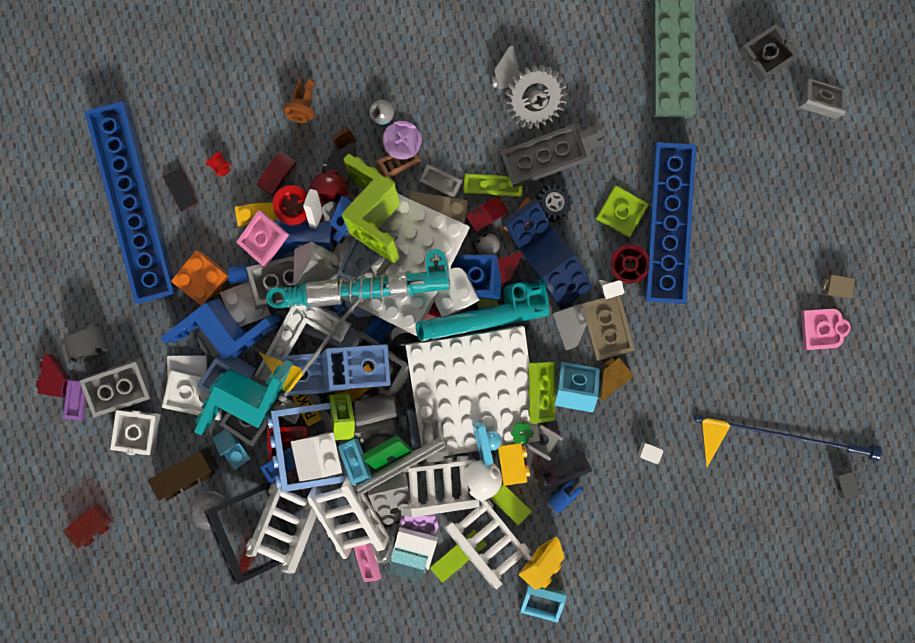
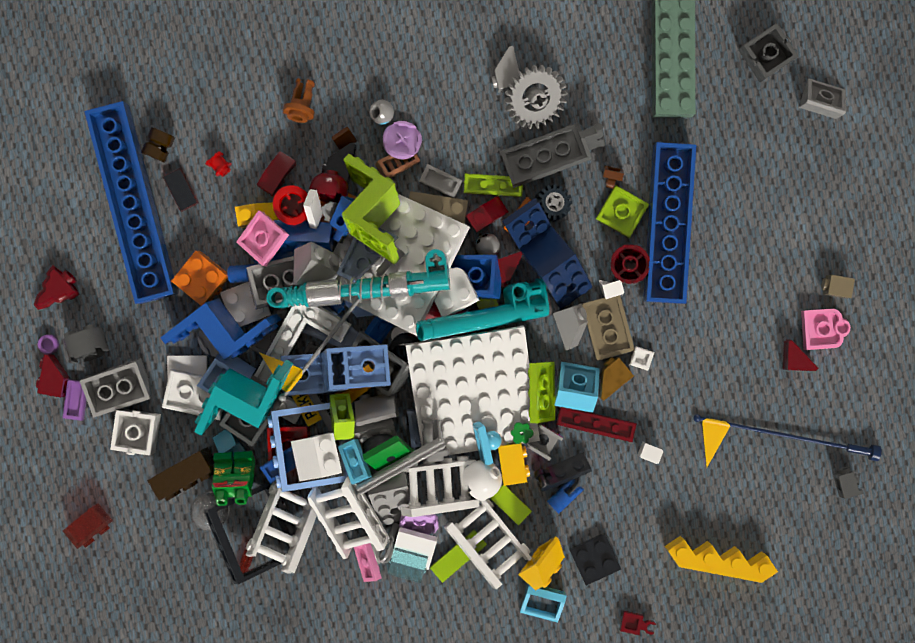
(48, 344): none -> medium lavender tile
(56, 288): none -> dark red rock
(158, 144): none -> dark brown wheel
(233, 477): none -> green hips
(595, 559): none -> black plate
(596, 424): none -> dark red tile
(612, 174): none -> reddish brown tile
(633, 623): none -> dark red plate
(641, 358): none -> white tile
(729, 564): none -> yellow brick
(795, 358): none -> dark red slope

